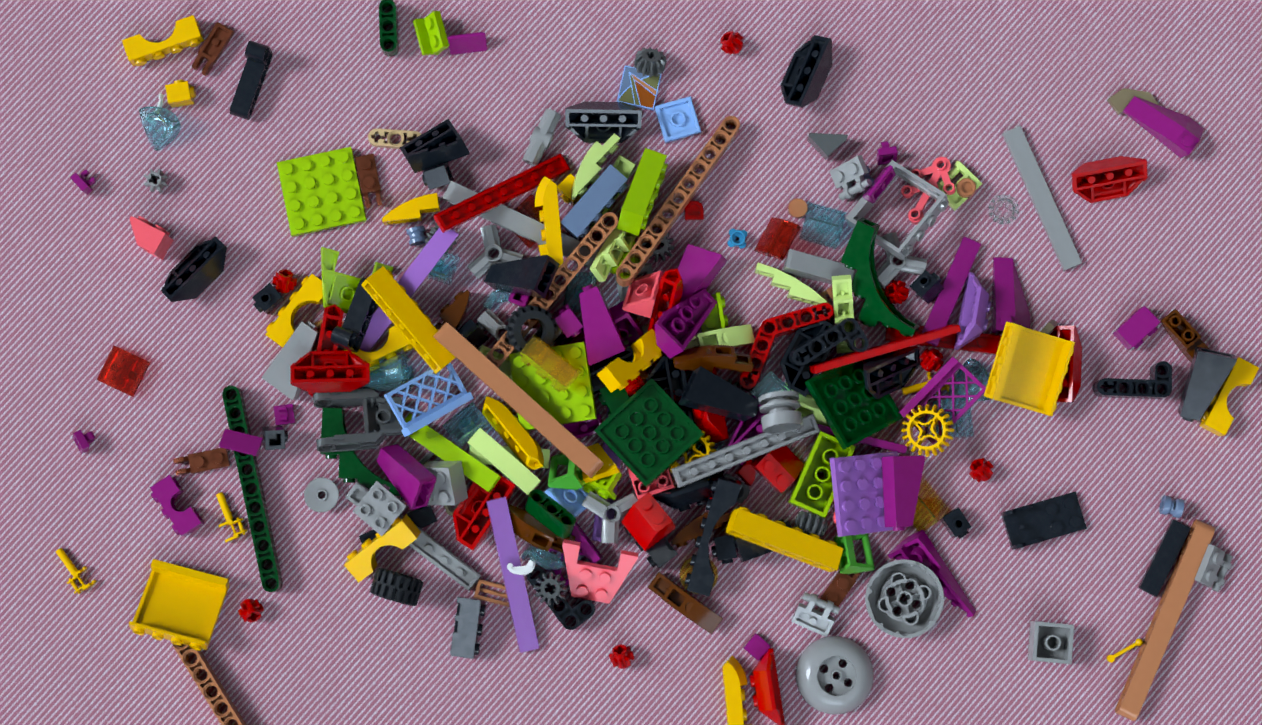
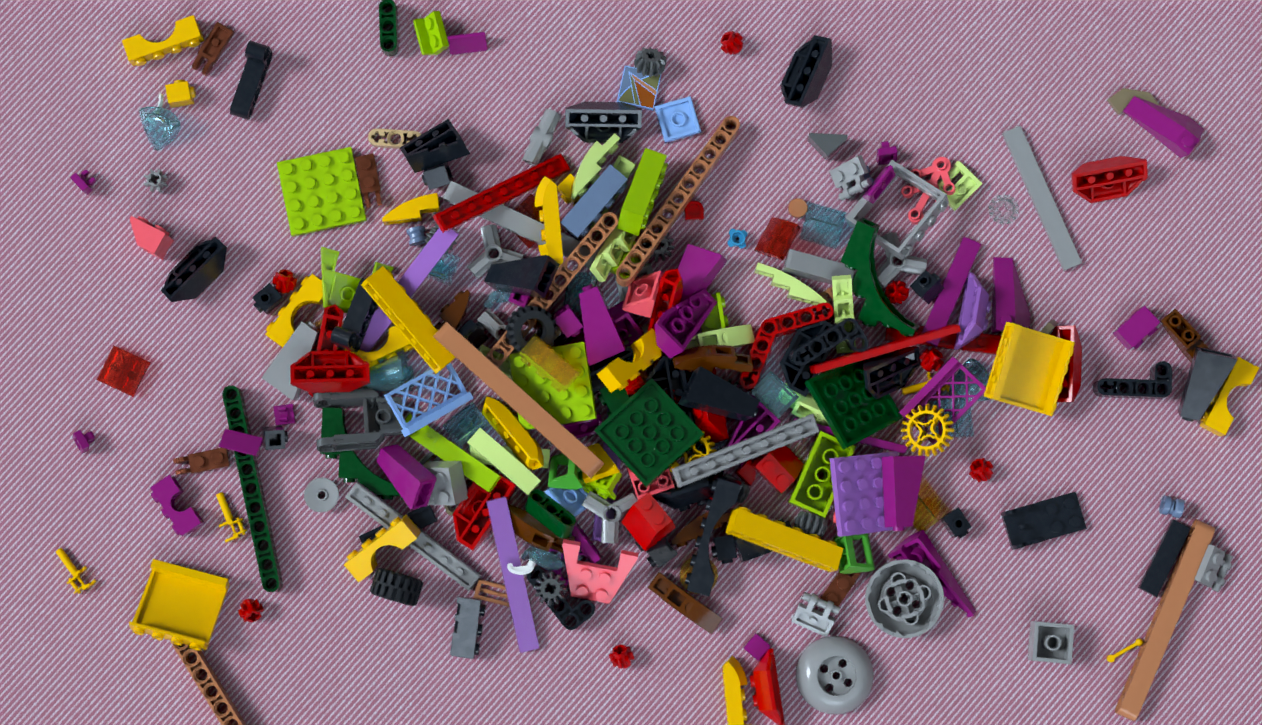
(379, 508): light grey hinge -> none
(780, 412): light grey wheel -> none
(966, 187): nougat tile -> none

